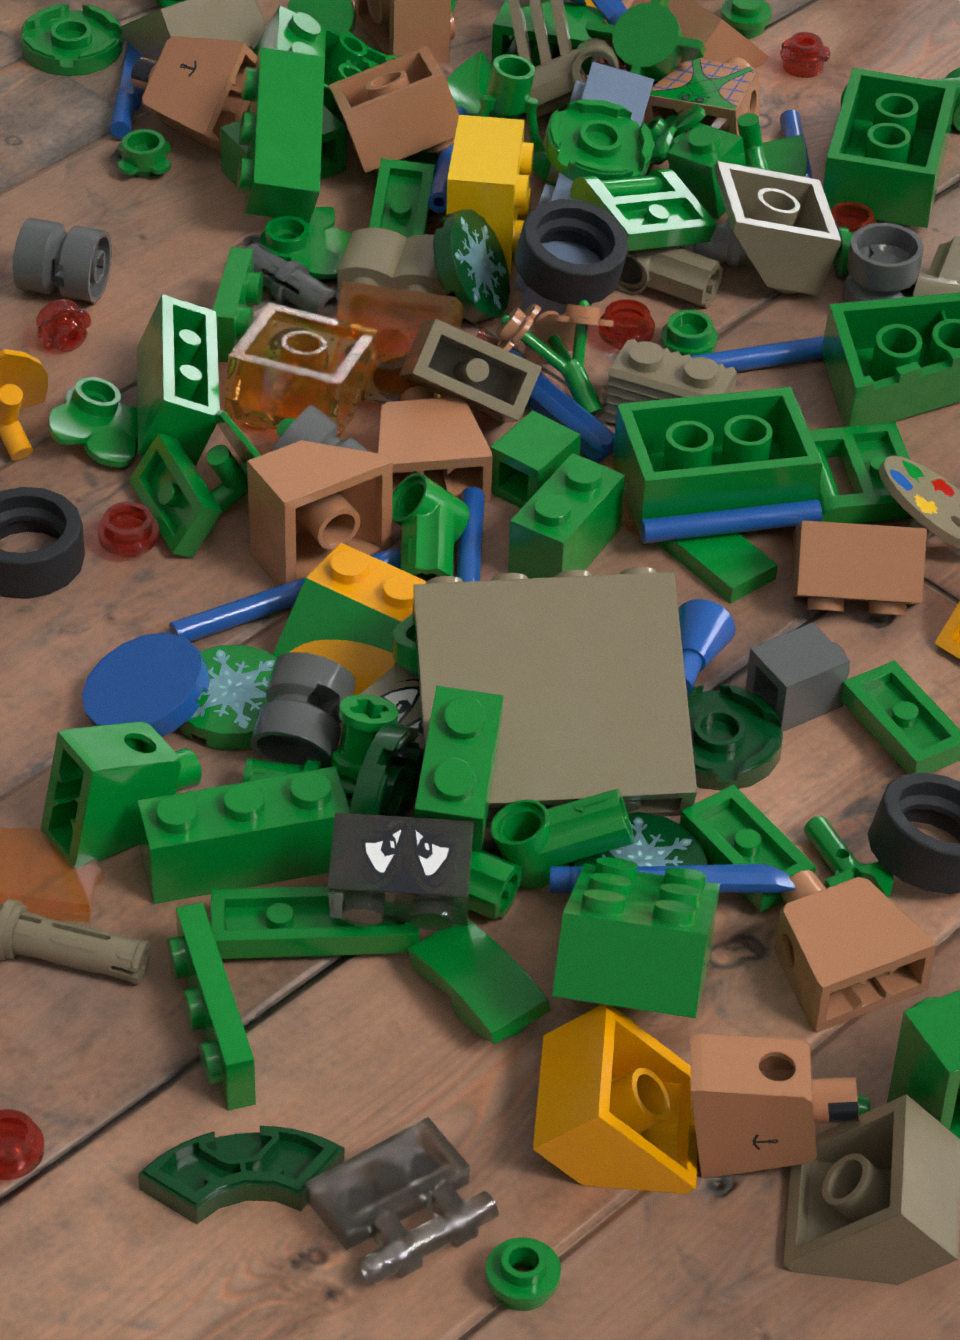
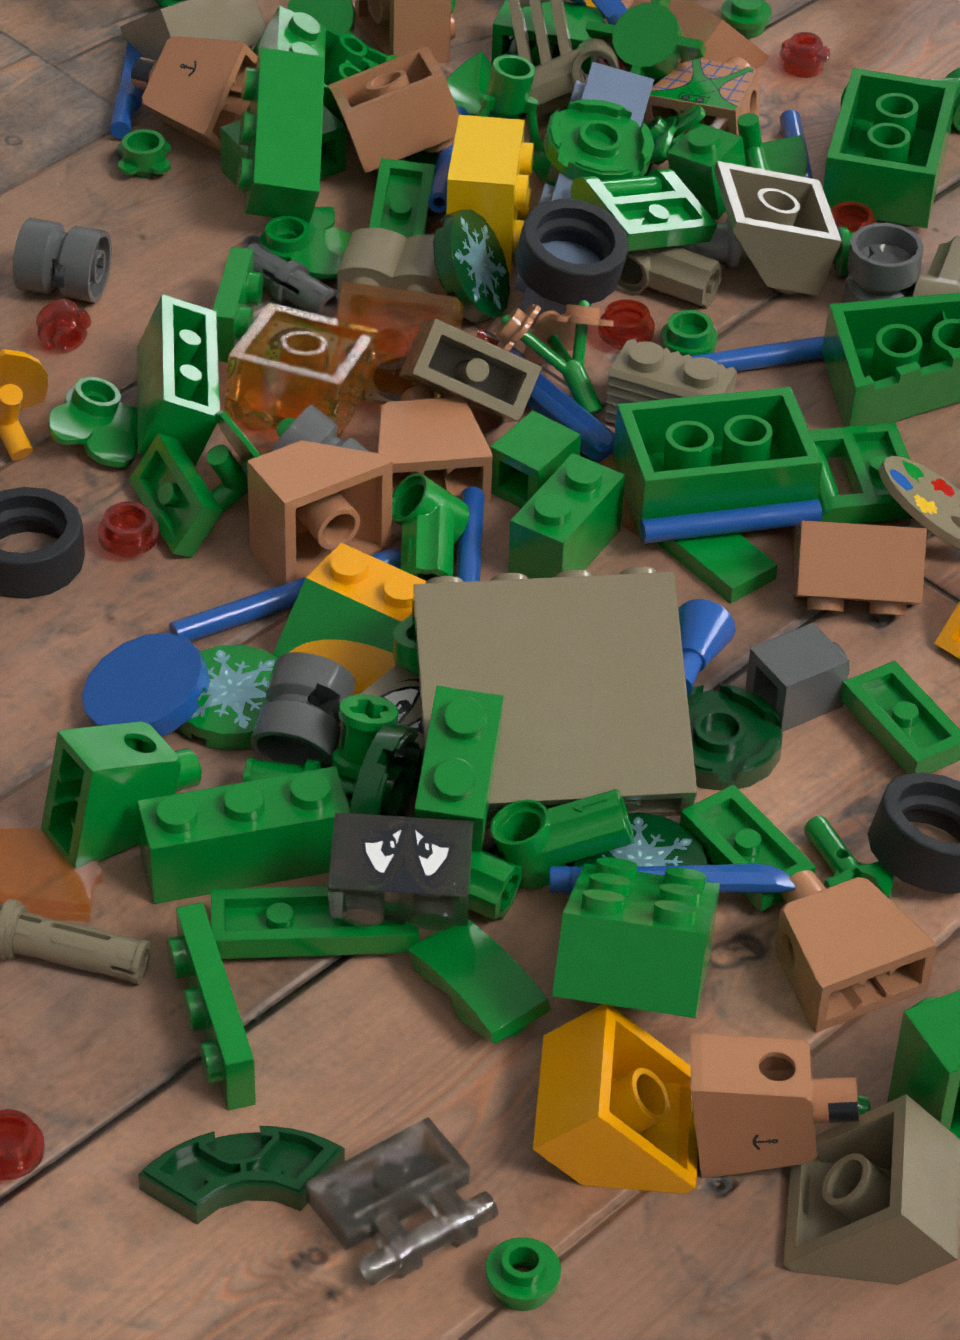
(71, 40): green tile -> none

